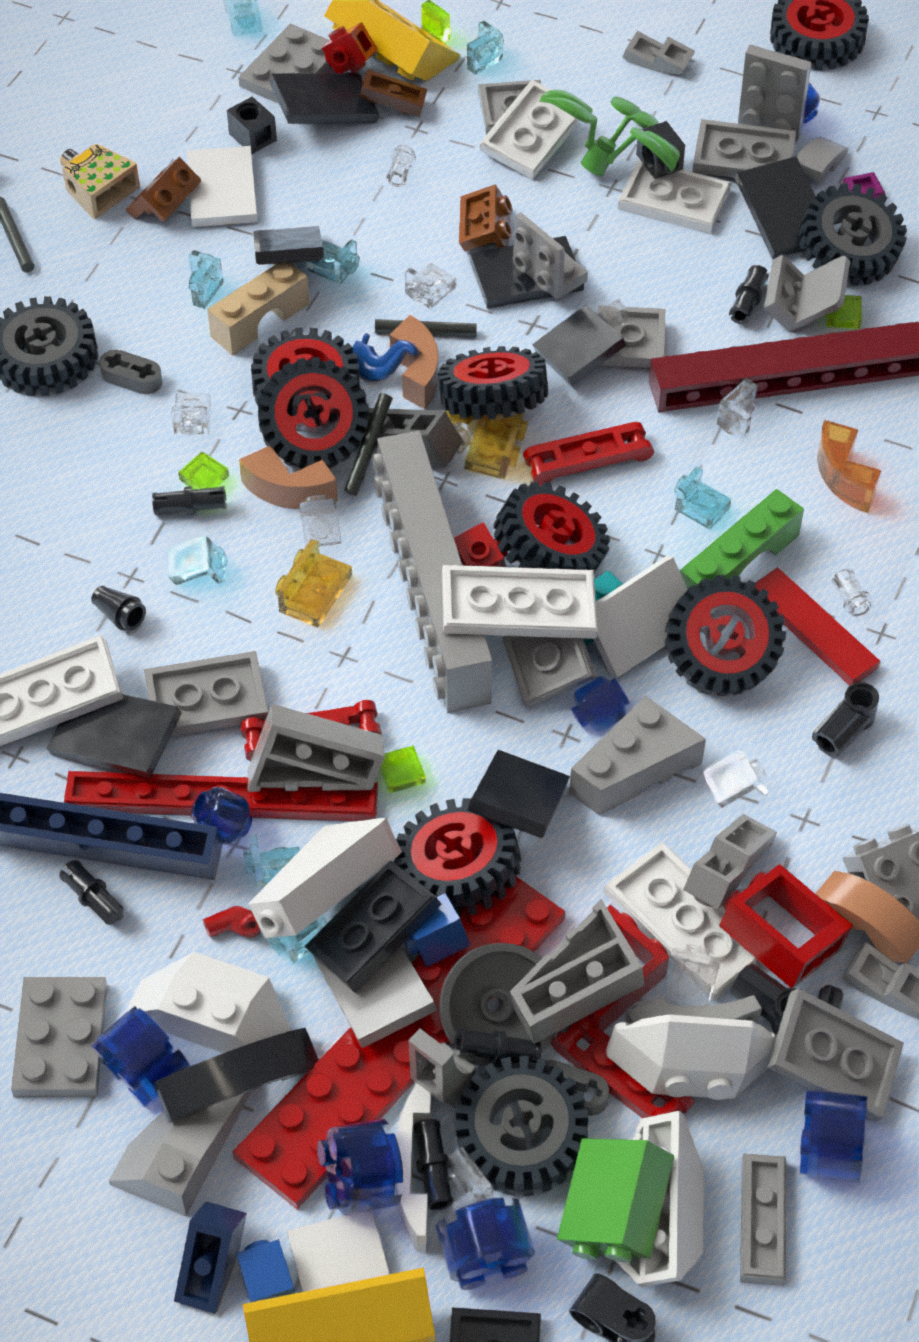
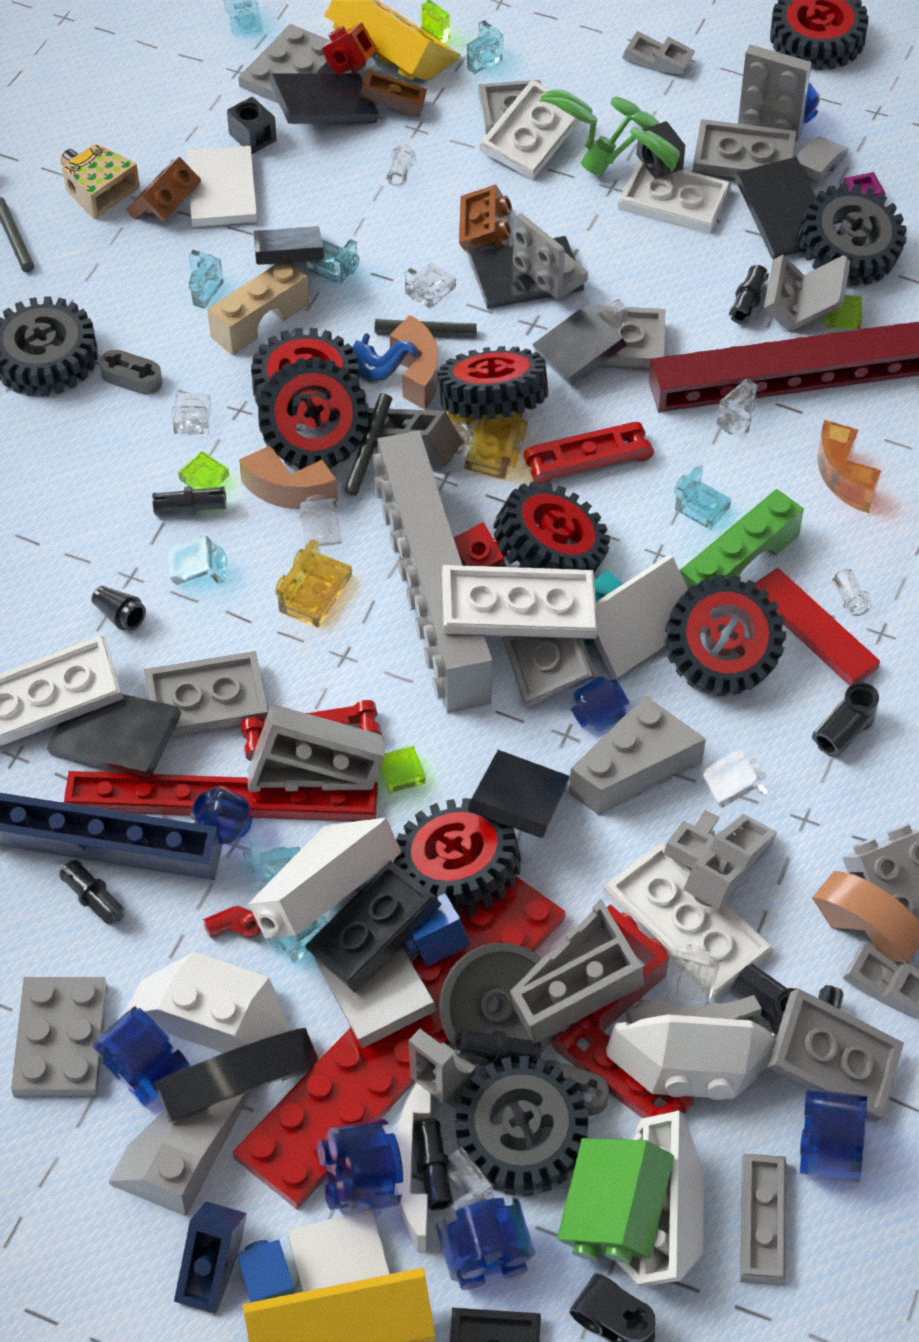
(691, 841): none -> light grey plate
(767, 943): red window -> none

